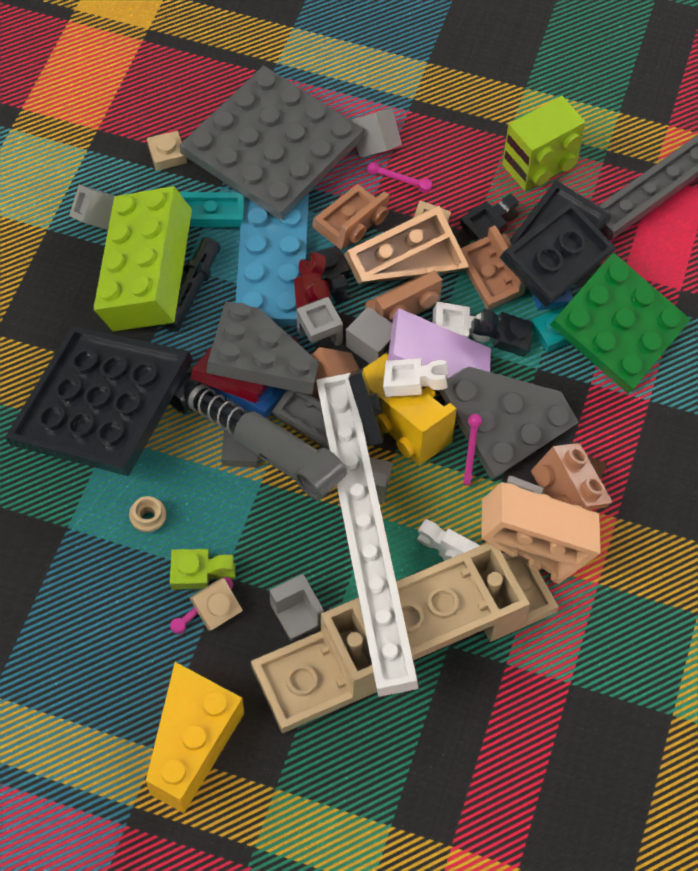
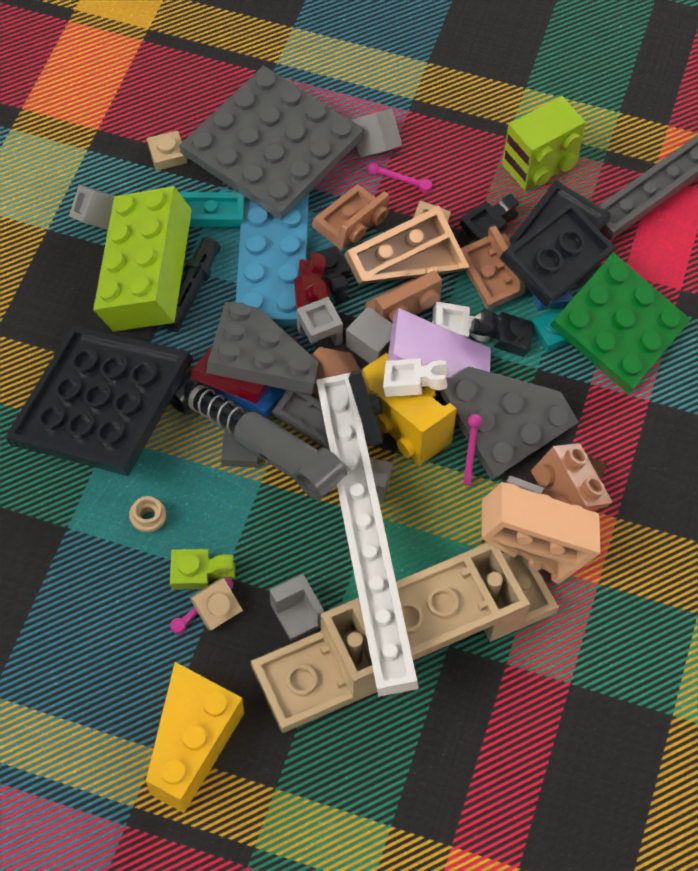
(448, 543): white plate -> none

